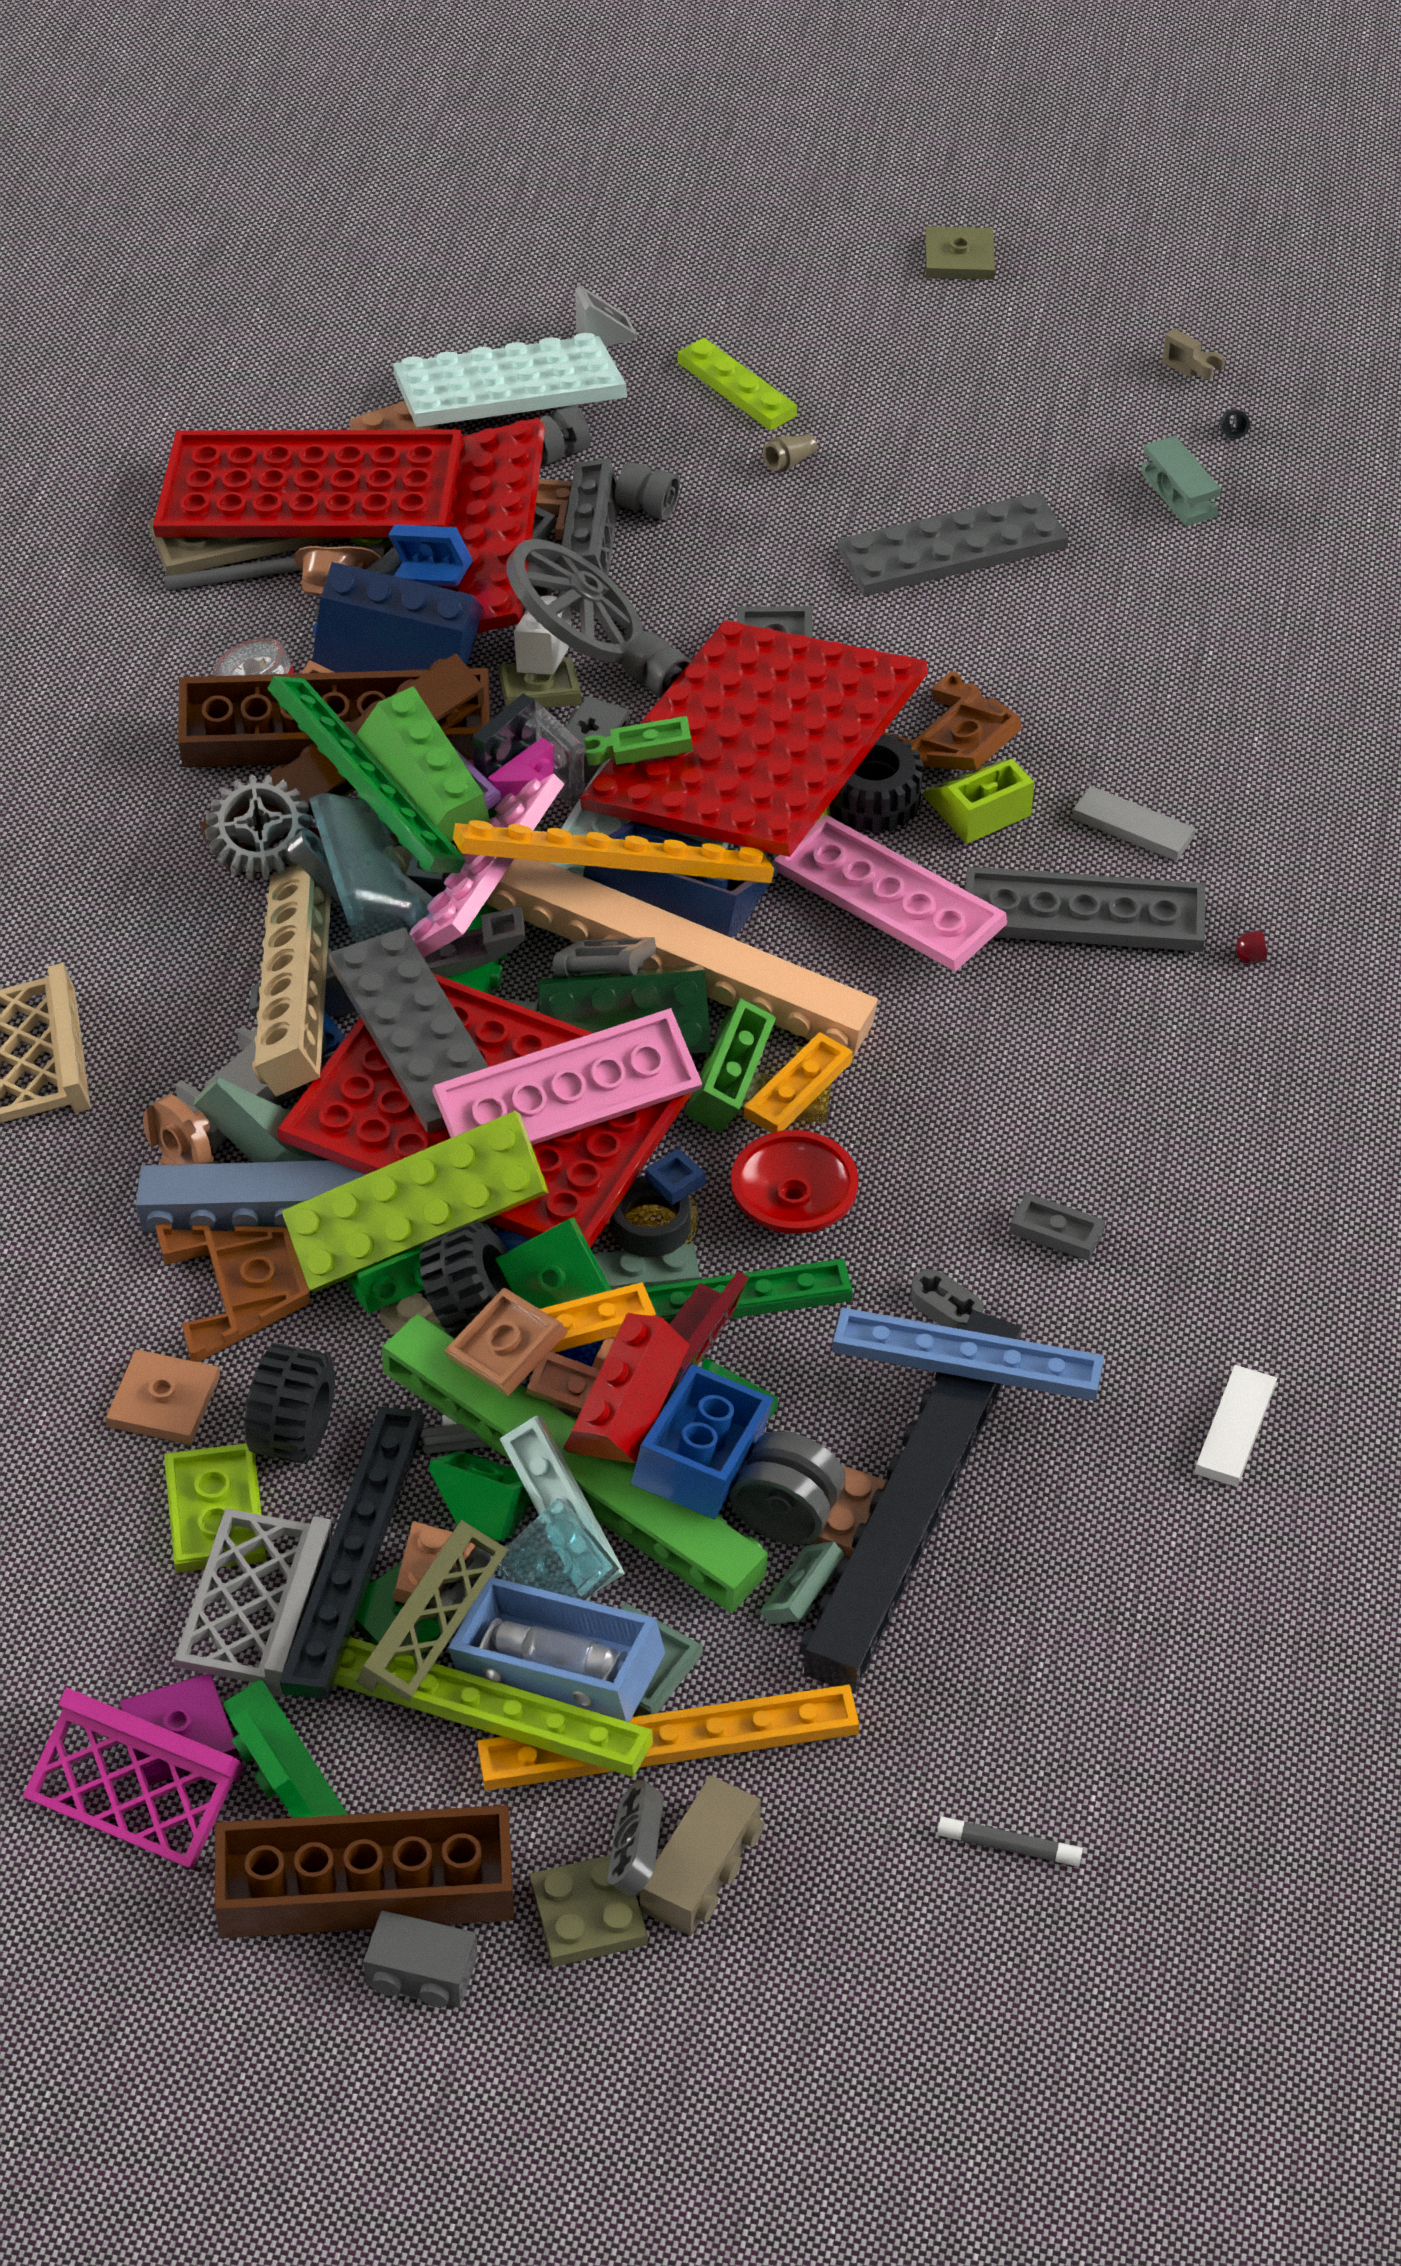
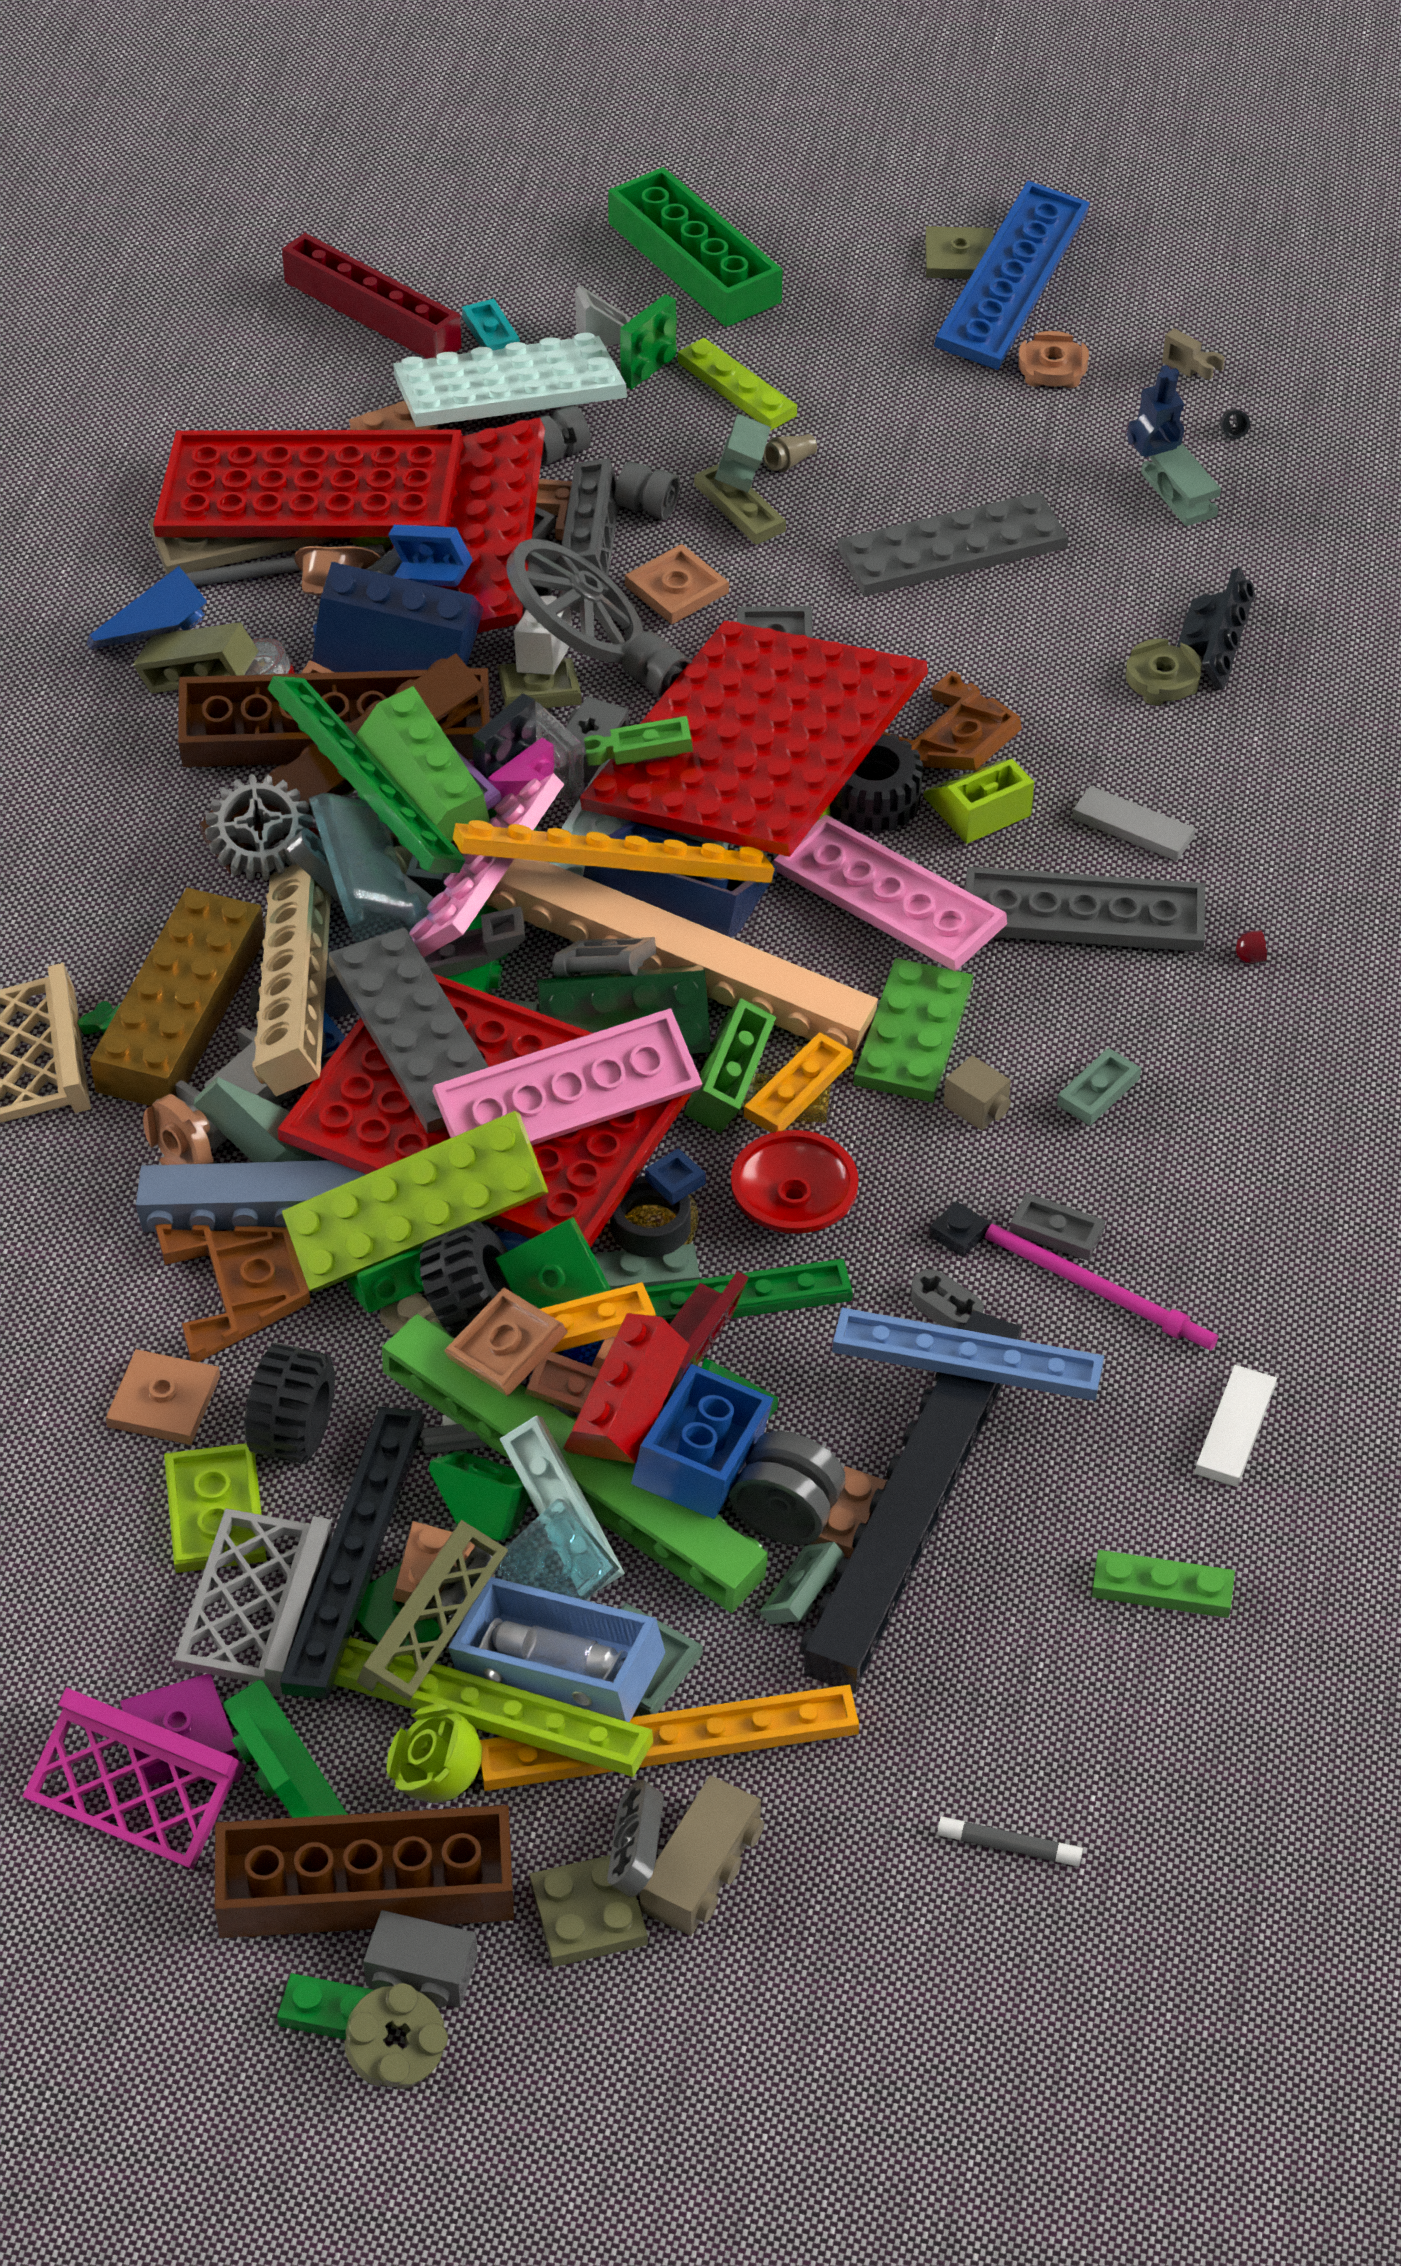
(97, 1019): none -> green piece
(160, 610): none -> blue slope
(178, 997): none -> pearl gold brick
(194, 653): none -> olive brick
(318, 2005): none -> green plate
(371, 297): none -> dark red brick
(391, 2065): none -> olive plate
(435, 1756): none -> lime cylinder
(489, 324): none -> teal plate
(648, 341): none -> green plate
(676, 584): none -> nougat plate
(695, 246): none -> green brick
(742, 453): none -> sand green piece
(743, 508): none -> olive plate
(913, 1030): none -> bright green plate
(959, 1229): none -> black plate
(977, 1093): none -> dark tan brick
(1011, 275): none -> blue plate
(1065, 371): none -> nougat plate
(1099, 1086): none -> sand green plate
(1158, 421): none -> dark blue piece
(1159, 686): none -> olive plate
(1163, 1583): none -> bright green plate
(1172, 1322): none -> dark pink bar
(1216, 626): none -> black bracket

